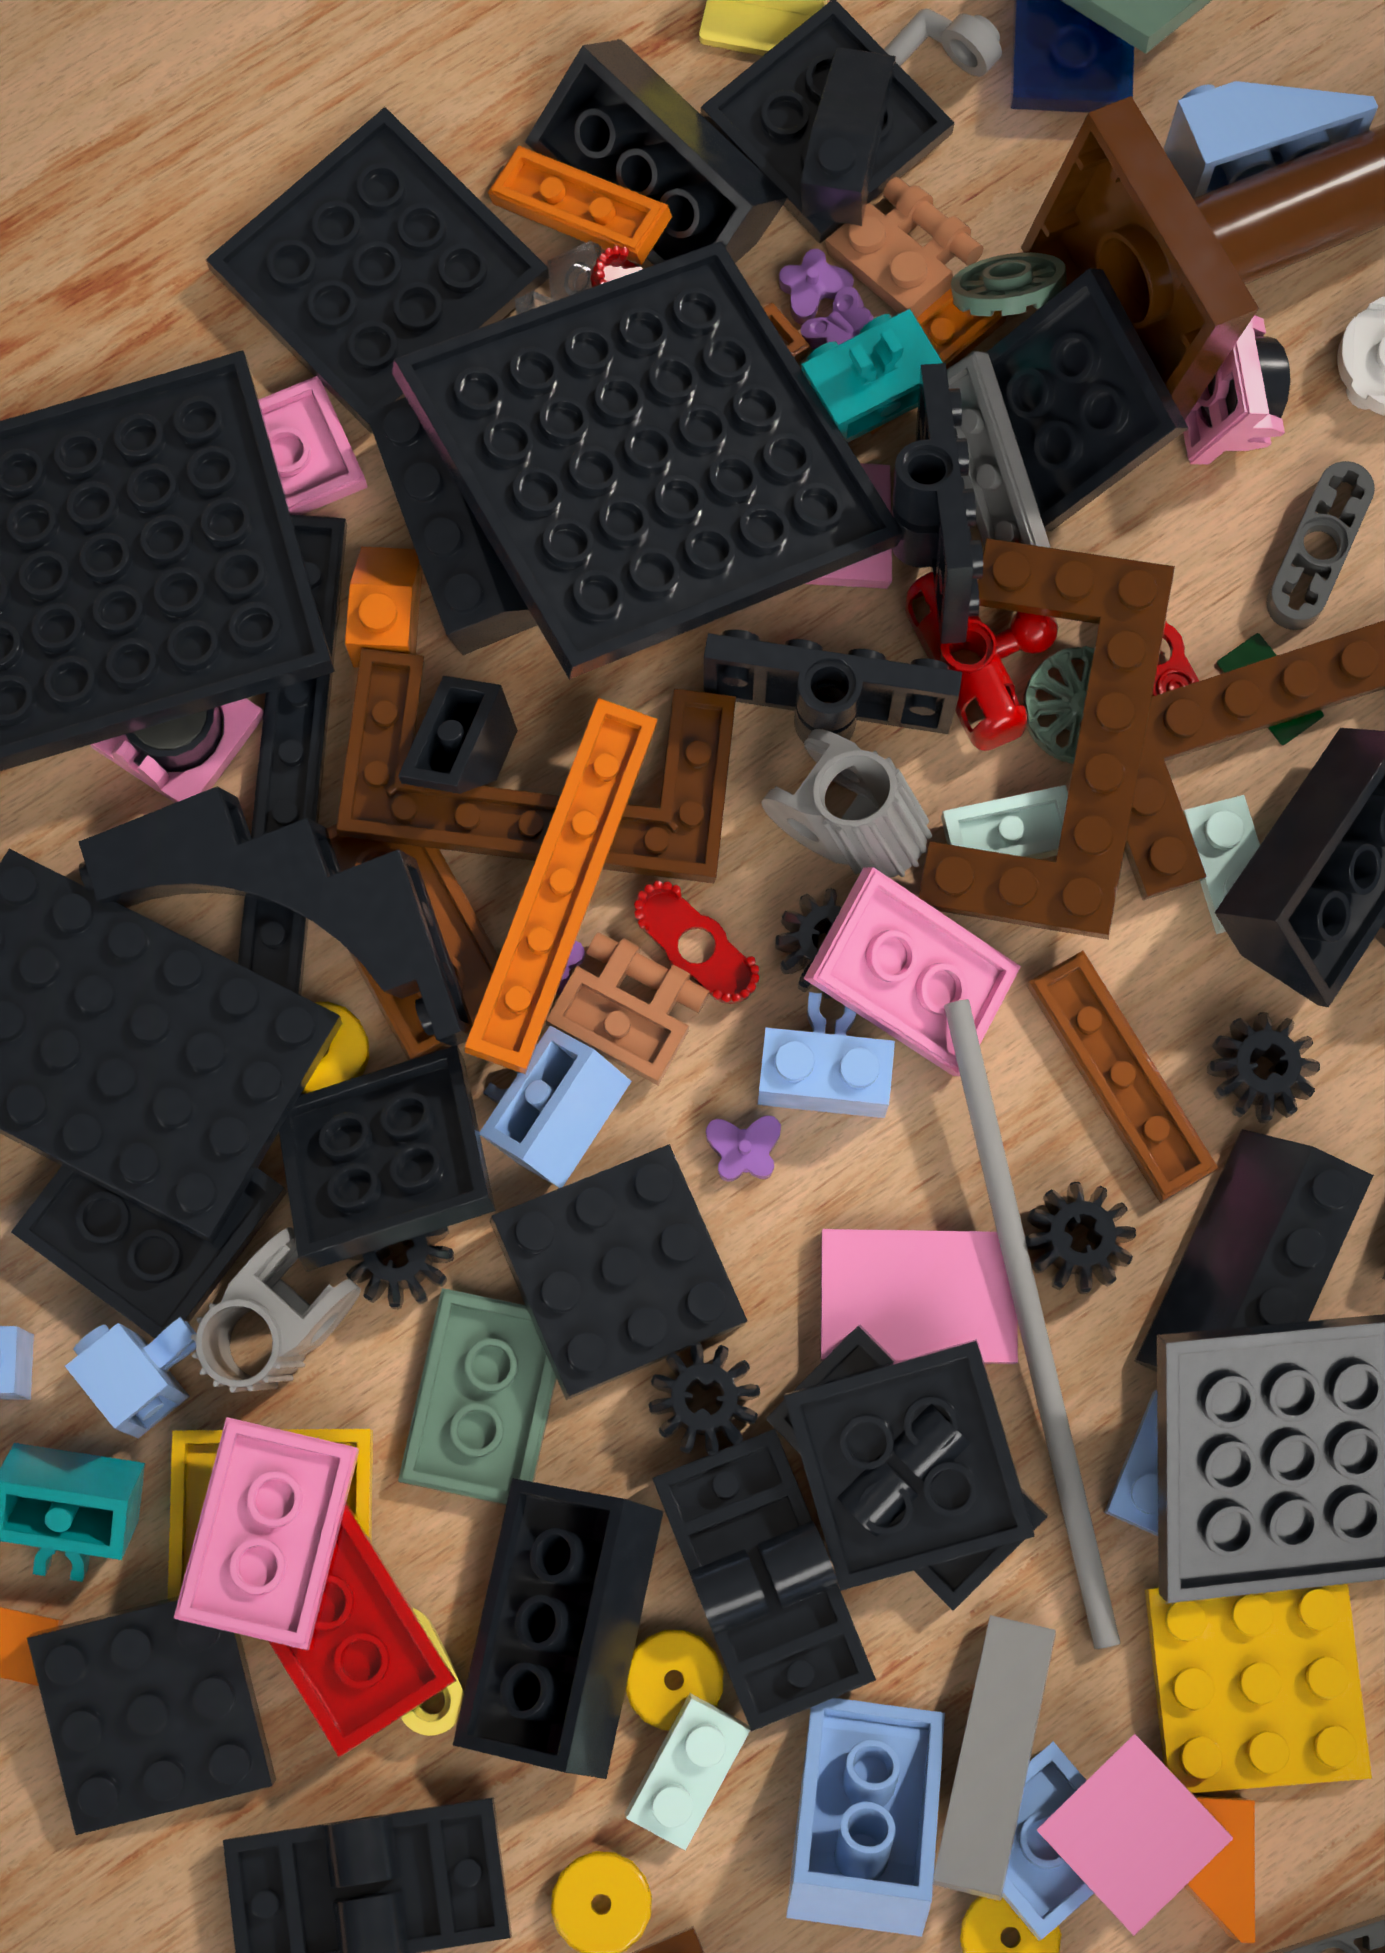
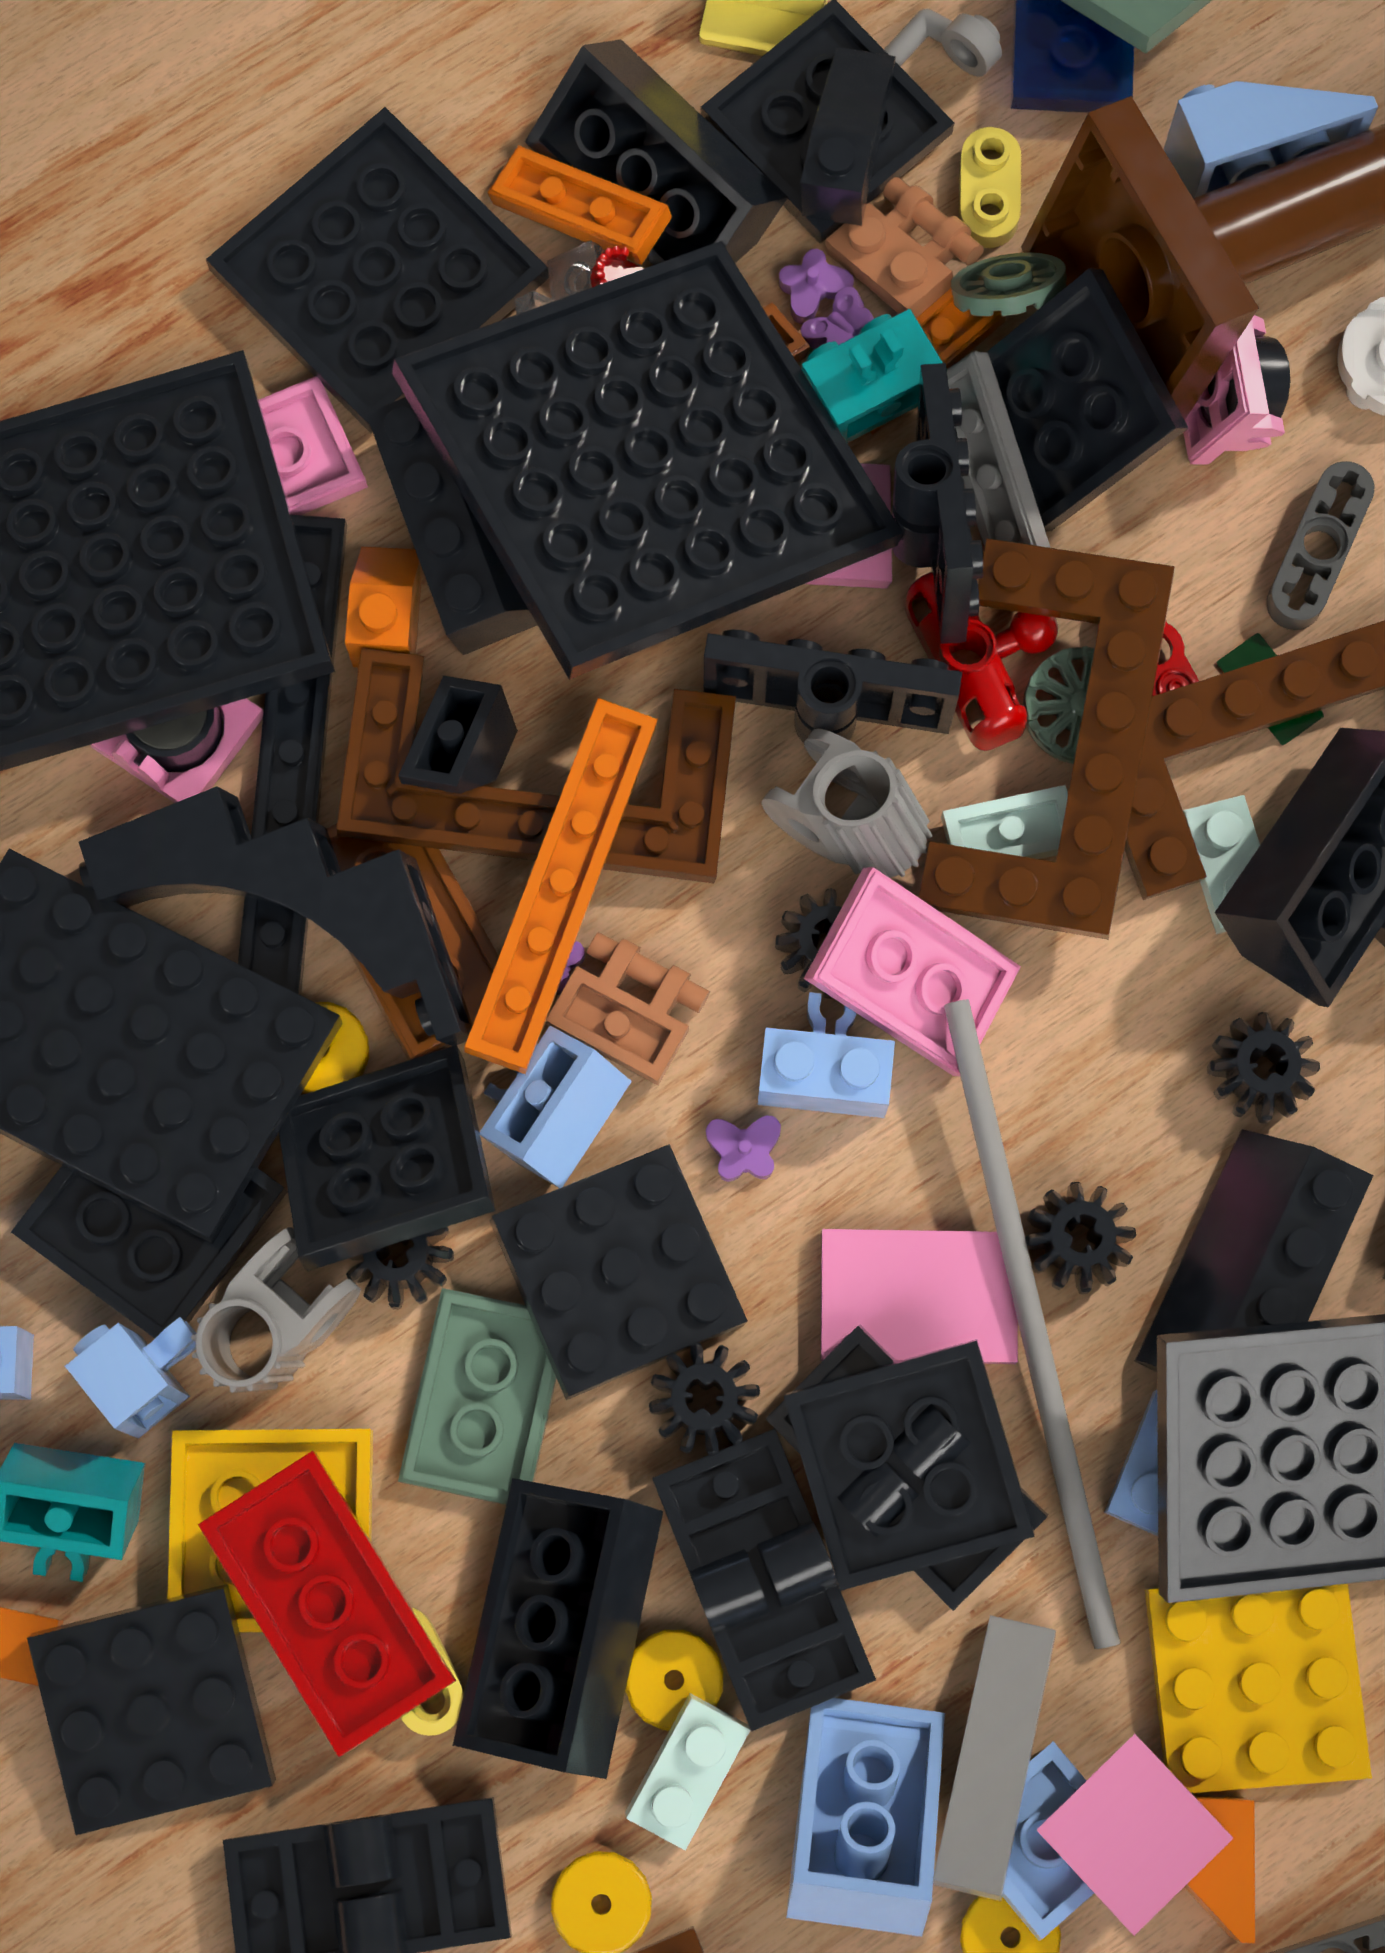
(267, 1533): bright pink tile -> none
(668, 916): red piece -> none
(990, 182): none -> light yellow plate
(1122, 1076): dark orange tile -> none

